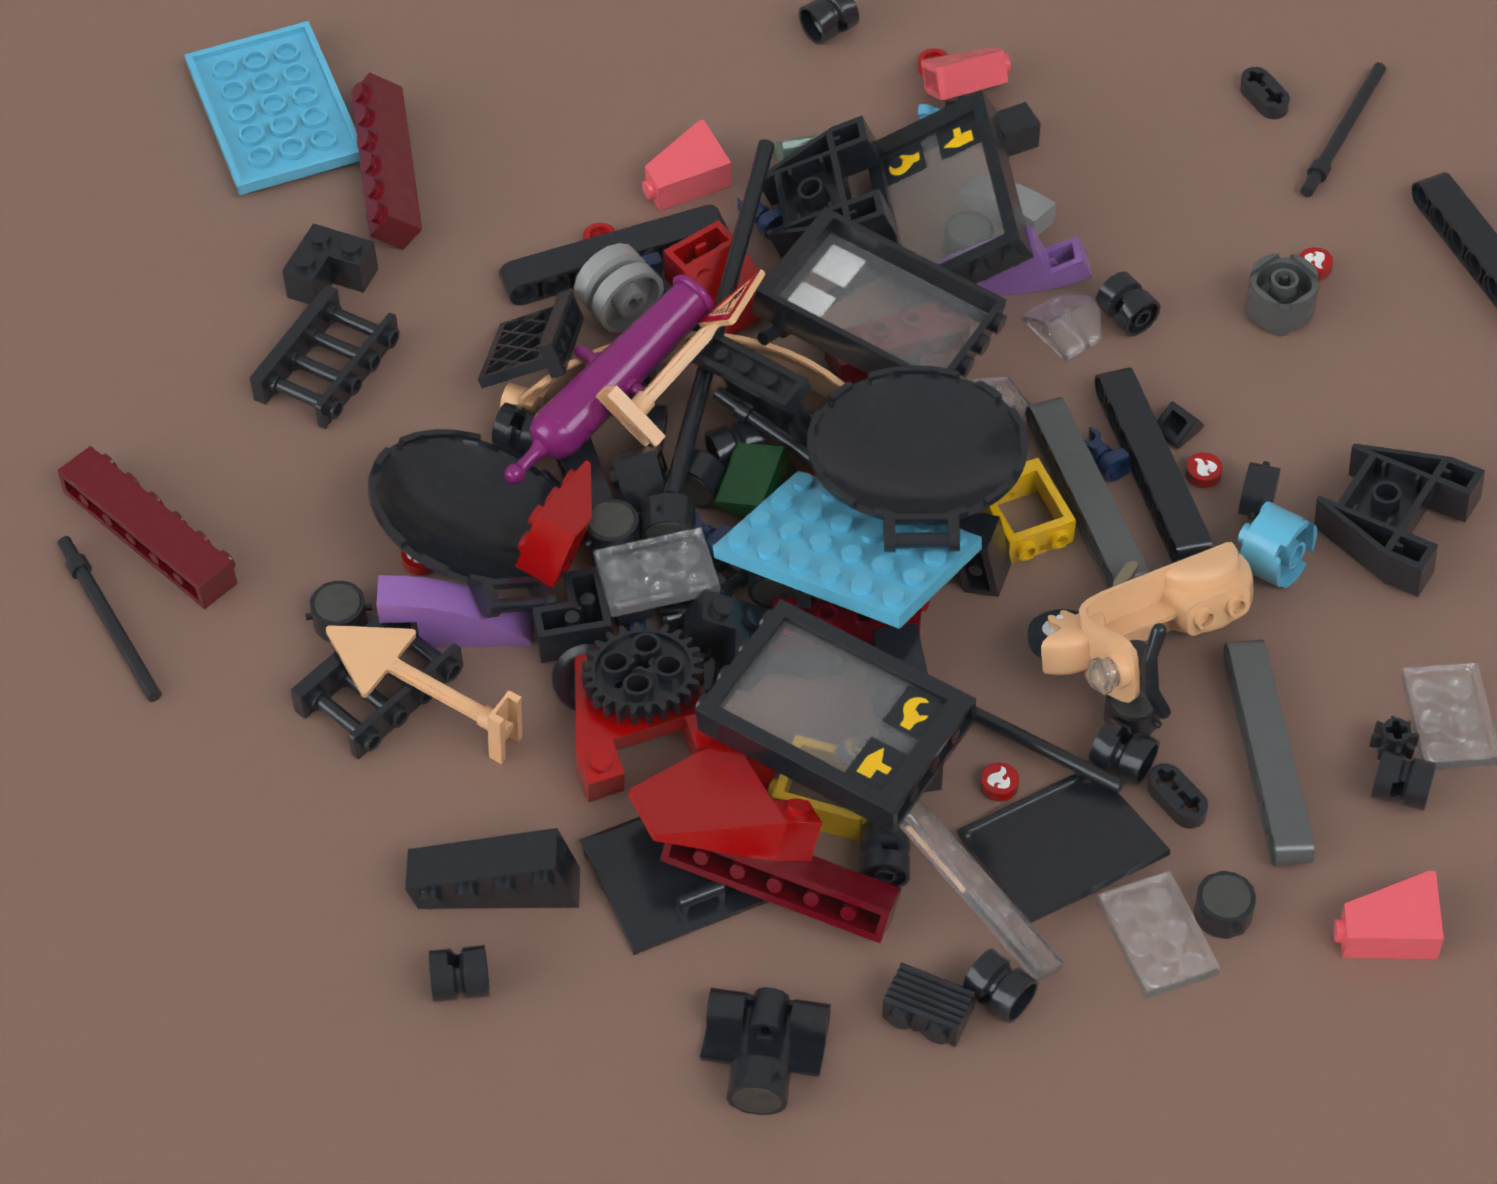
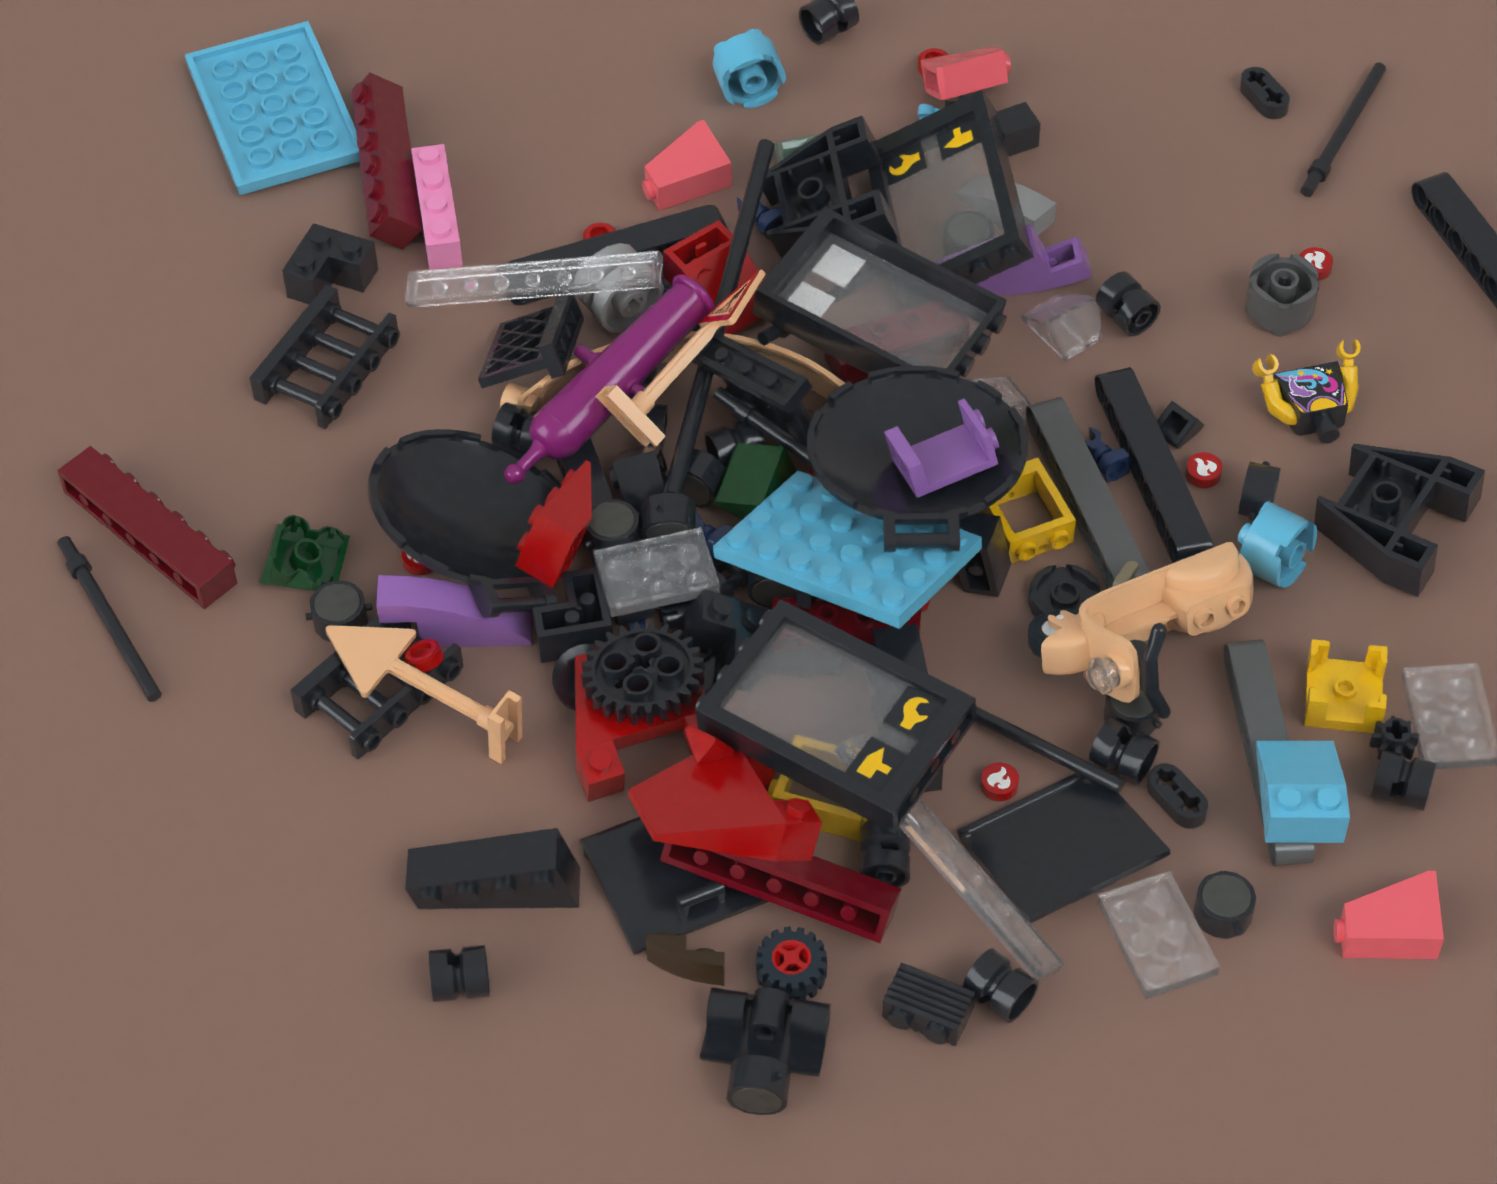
(303, 555): none -> dark green slope
(424, 655): none -> red tile
(437, 207): none -> bright pink brick
(534, 279): none -> clear tile
(671, 955): none -> dark brown slope
(706, 747): none -> red slope
(748, 69): none -> medium azure brick
(787, 951): none -> black wheel
(945, 456): none -> medium lavender panel
(1061, 588): none -> black tile
(1302, 792): none -> medium azure slope
(1312, 396): none -> torso
(1344, 691): none -> yellow panel

